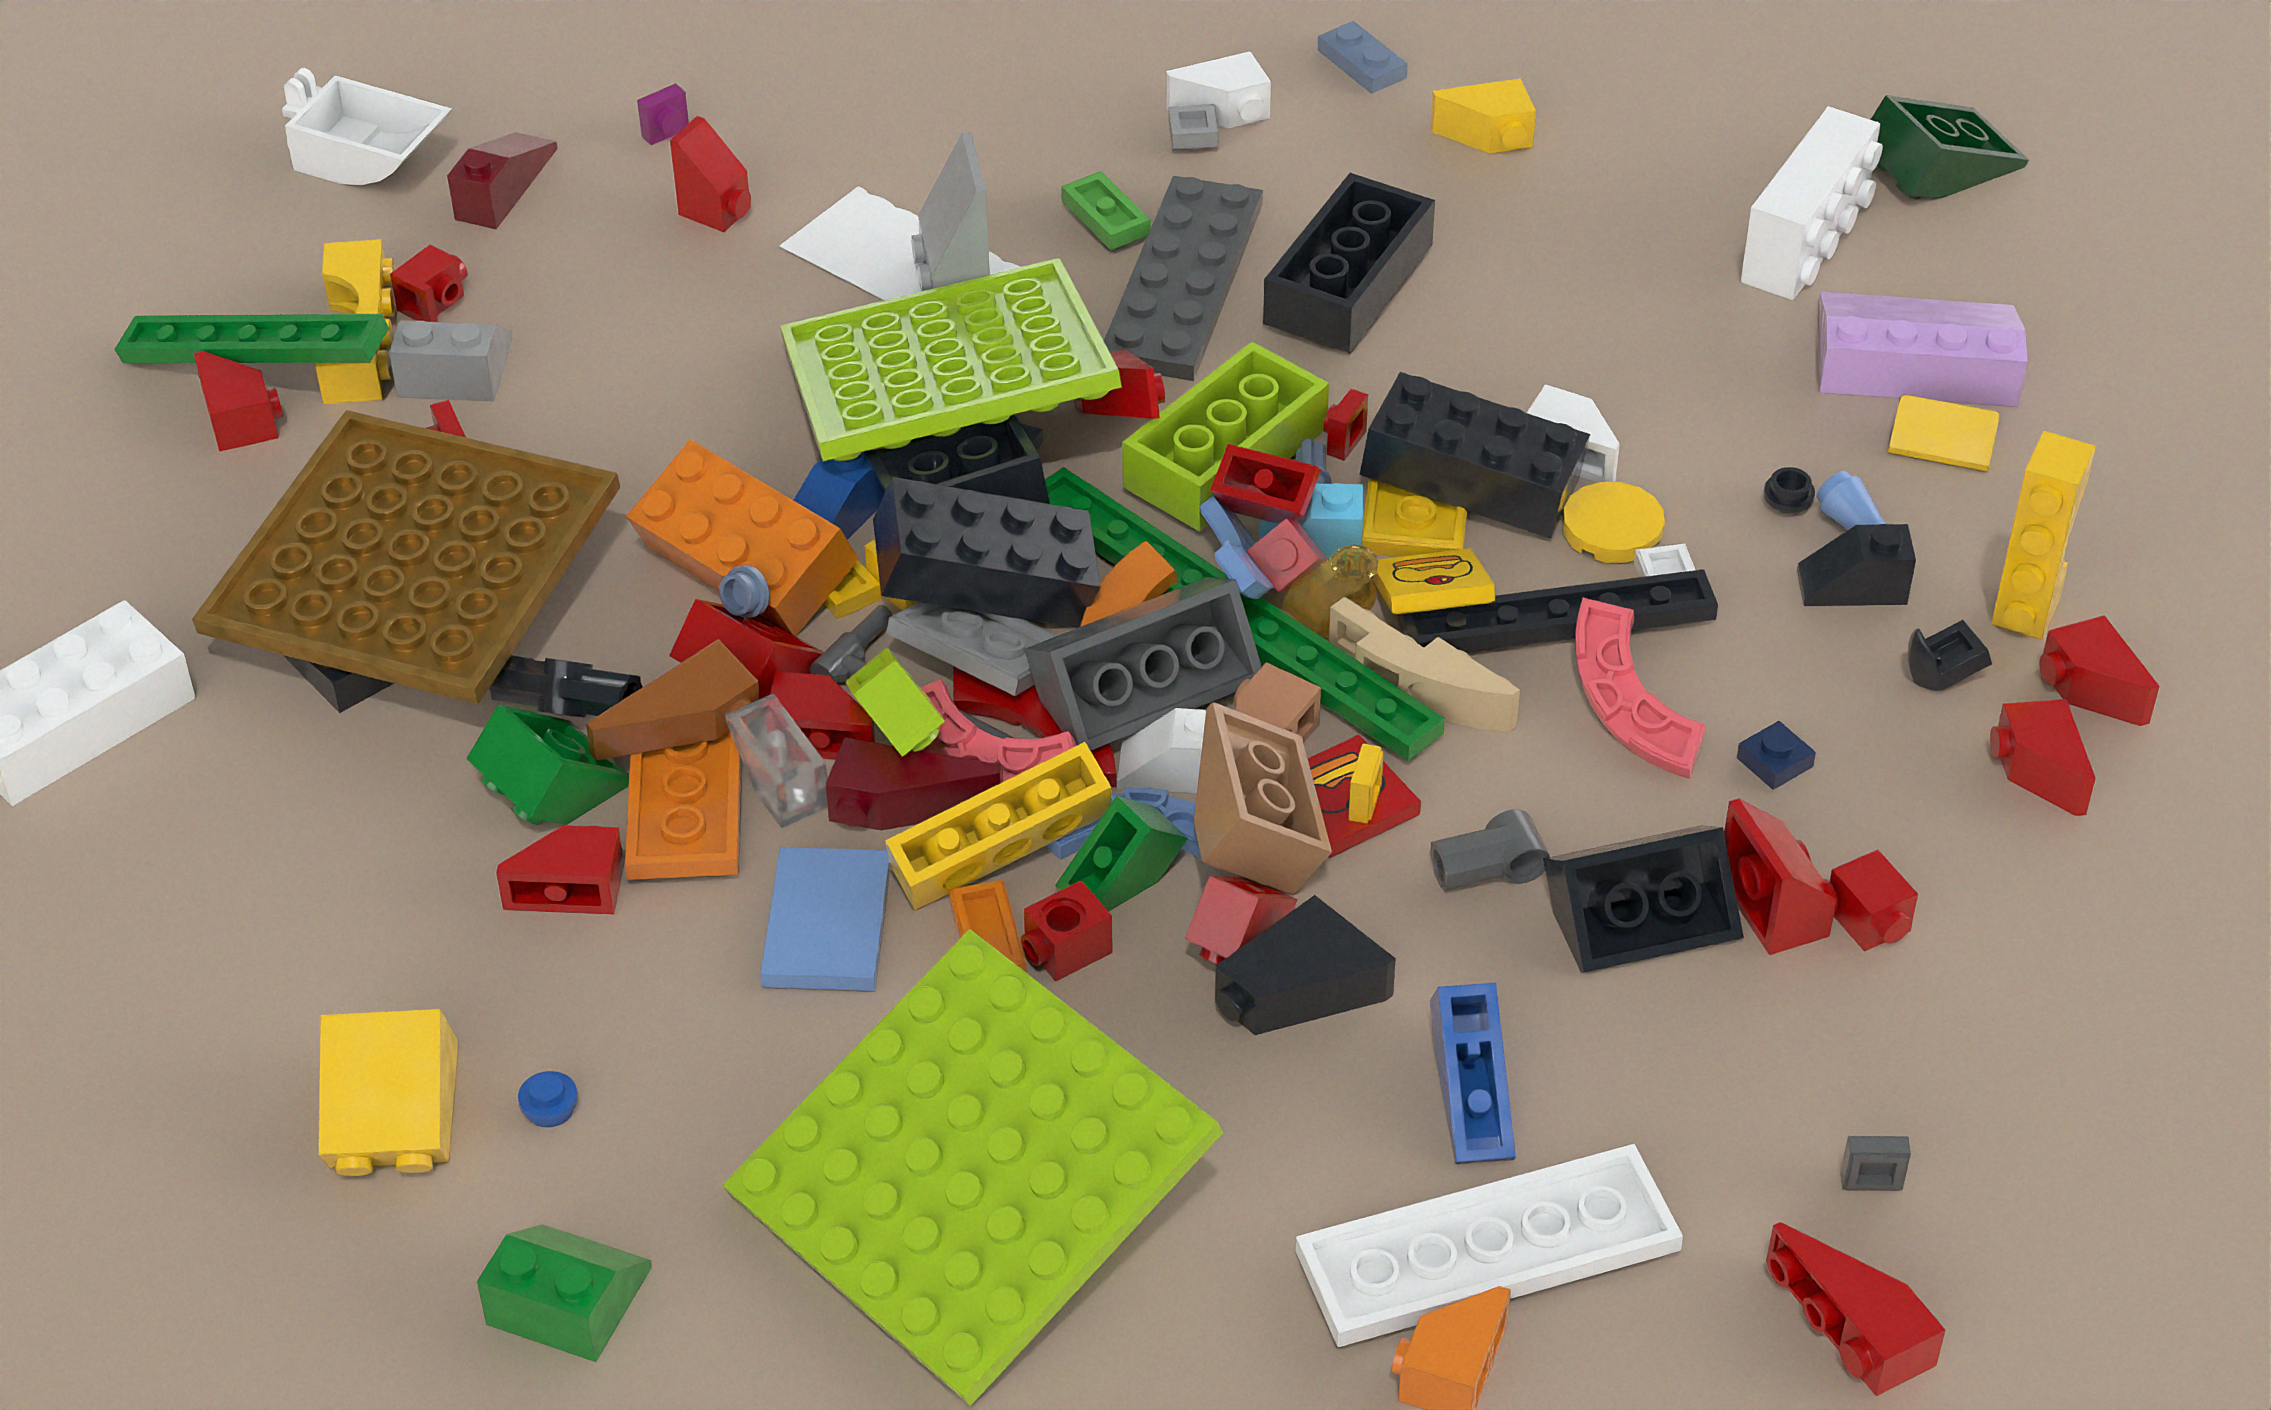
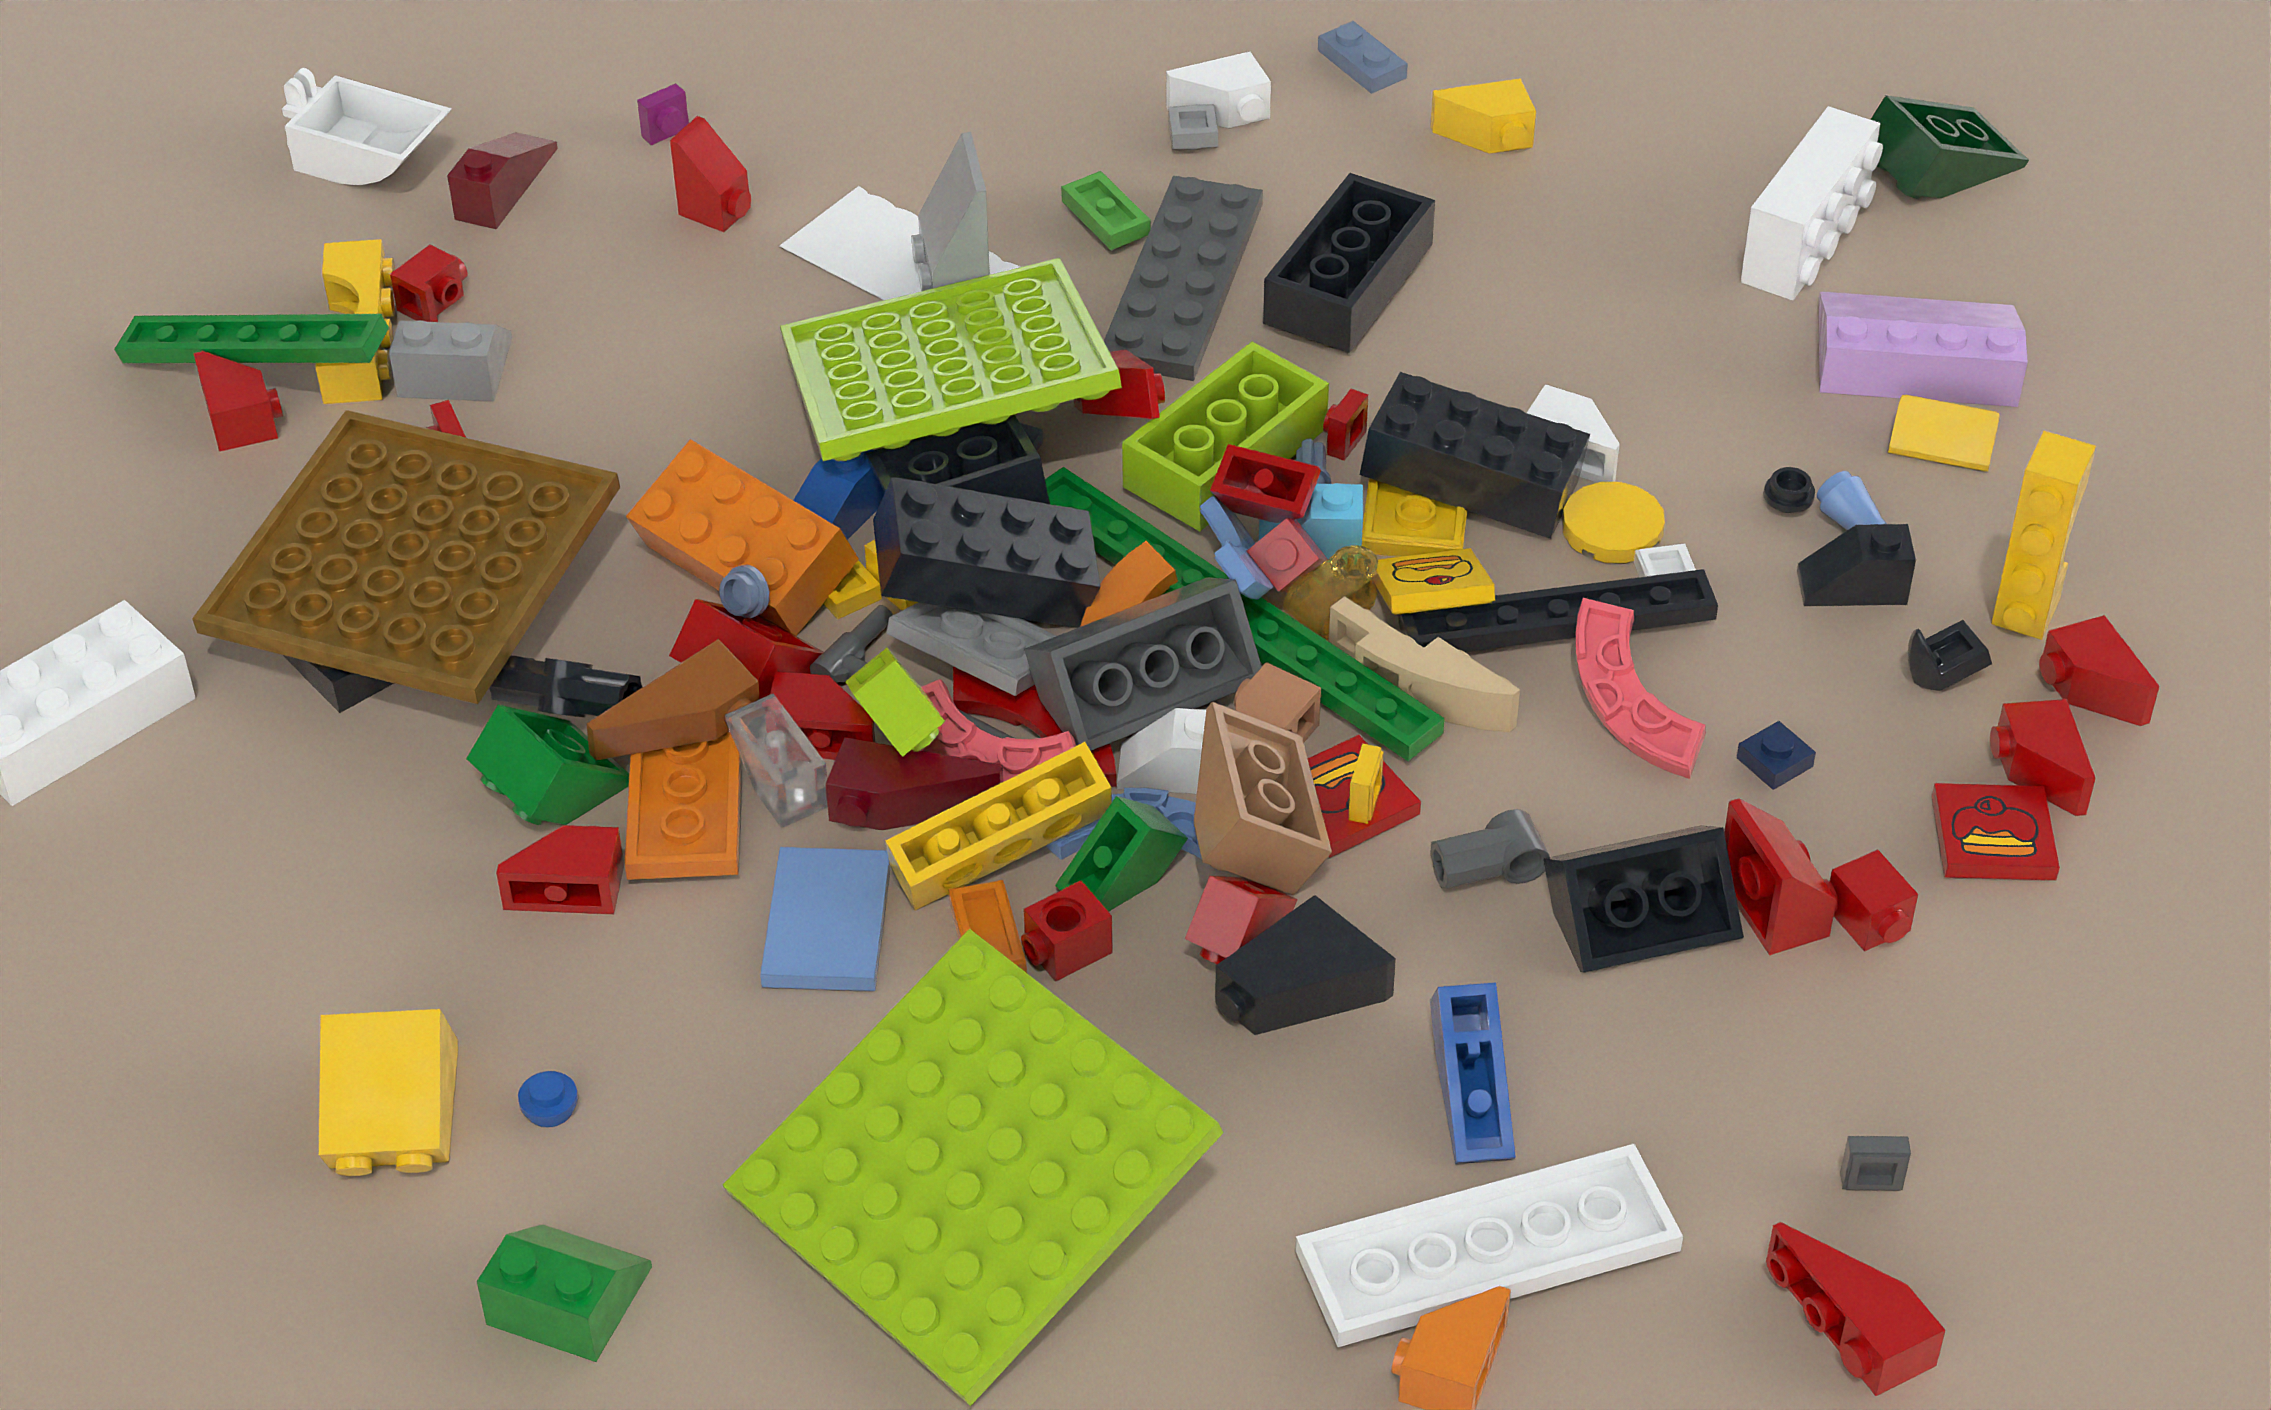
(1995, 831): none -> red tile

